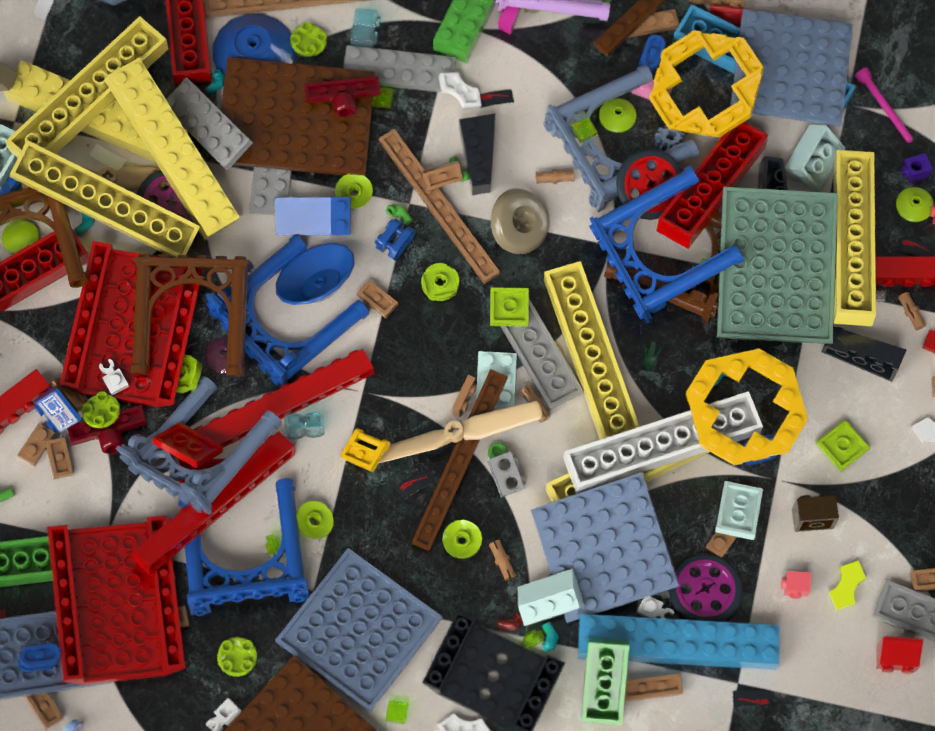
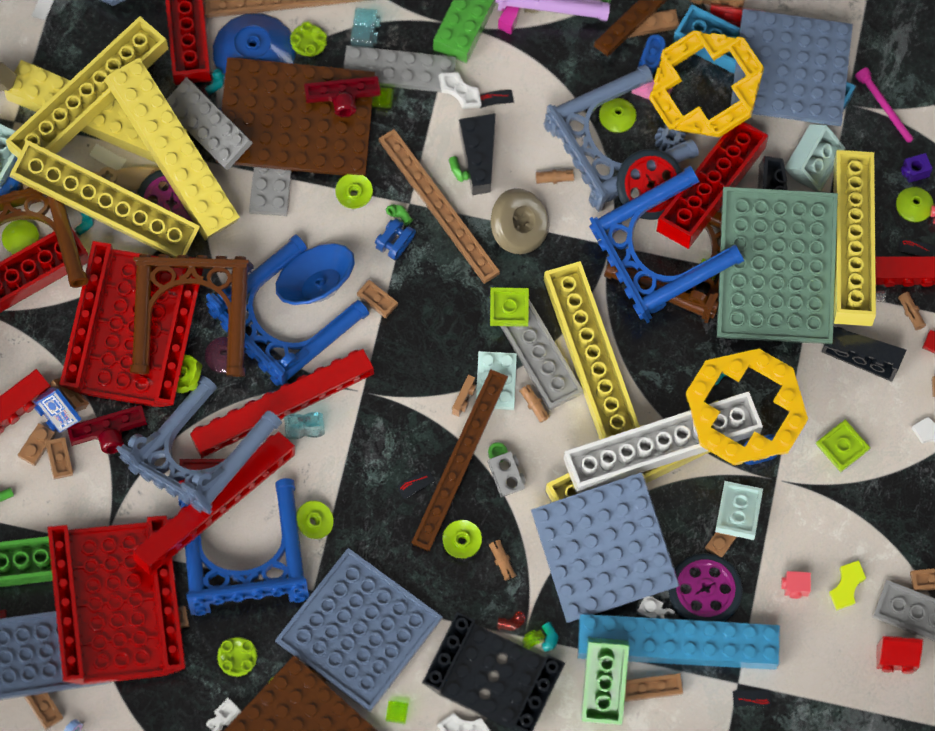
(38, 657): blue brick -> none
(101, 410): lime dish -> none
(114, 379): white plate -> none
(187, 444): red plate -> none
(272, 544): clear neon green plate -> none
(312, 216): slope -> none
(362, 455): yellow plate -> none
(431, 276): lime plate -> none
(442, 175): medium nougat plate -> none
(474, 428): tan piece -> none
(549, 597): light aqua slope -> none
(584, 130): clear neon green plate -> none
(650, 358): clear green piece -> none
(815, 513): dark brown brick -> none

